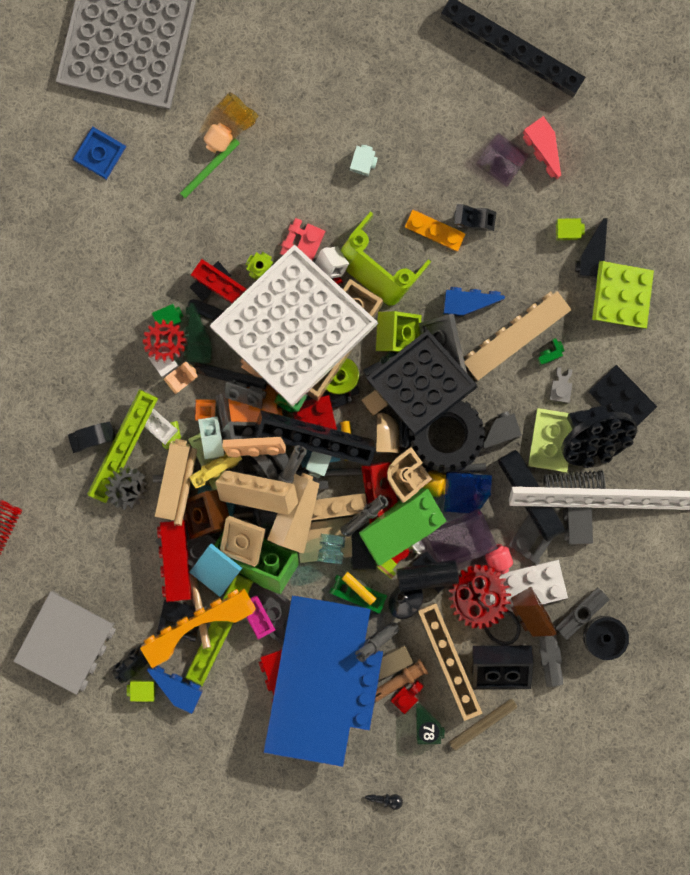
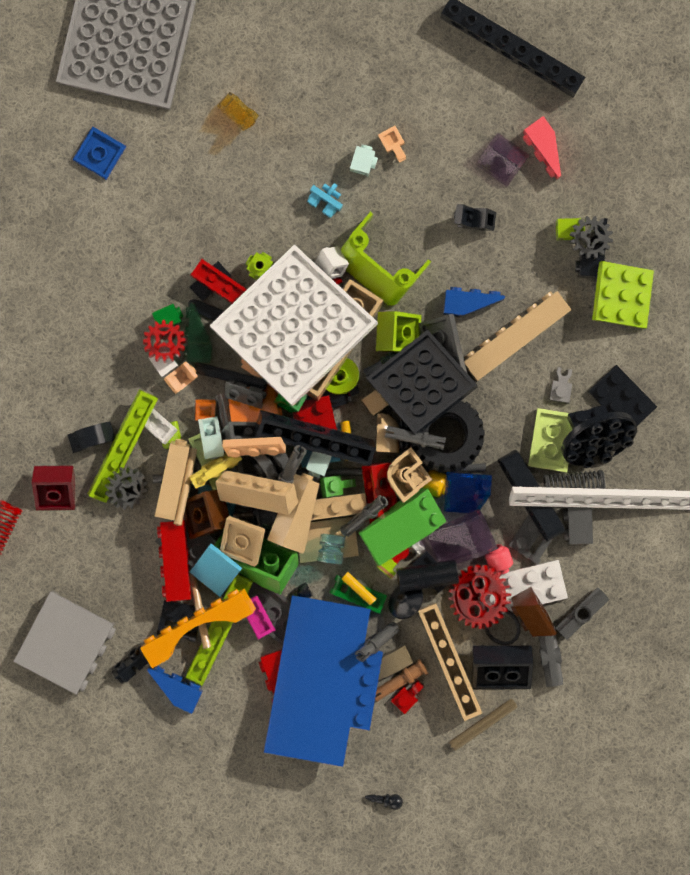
(54, 487): none -> dark red slope
(141, 690): lime brick -> none
(208, 169): bright green bar -> none
(218, 138): light nougat head -> none
(303, 591): none -> black hinge
(309, 241): coral plate -> none
(318, 195): none -> medium azure hips
(334, 485): none -> bright green plate
(361, 556): black piece -> none
(392, 141): none -> light nougat plate
(421, 438): none -> dark grey pin
(428, 727): clear green slope -> none
(435, 230): light orange plate -> none
(502, 430): dark grey slope -> none
(548, 356): green bracket -> none
(582, 236): none -> dark grey gear
(595, 631): black wheel -> none

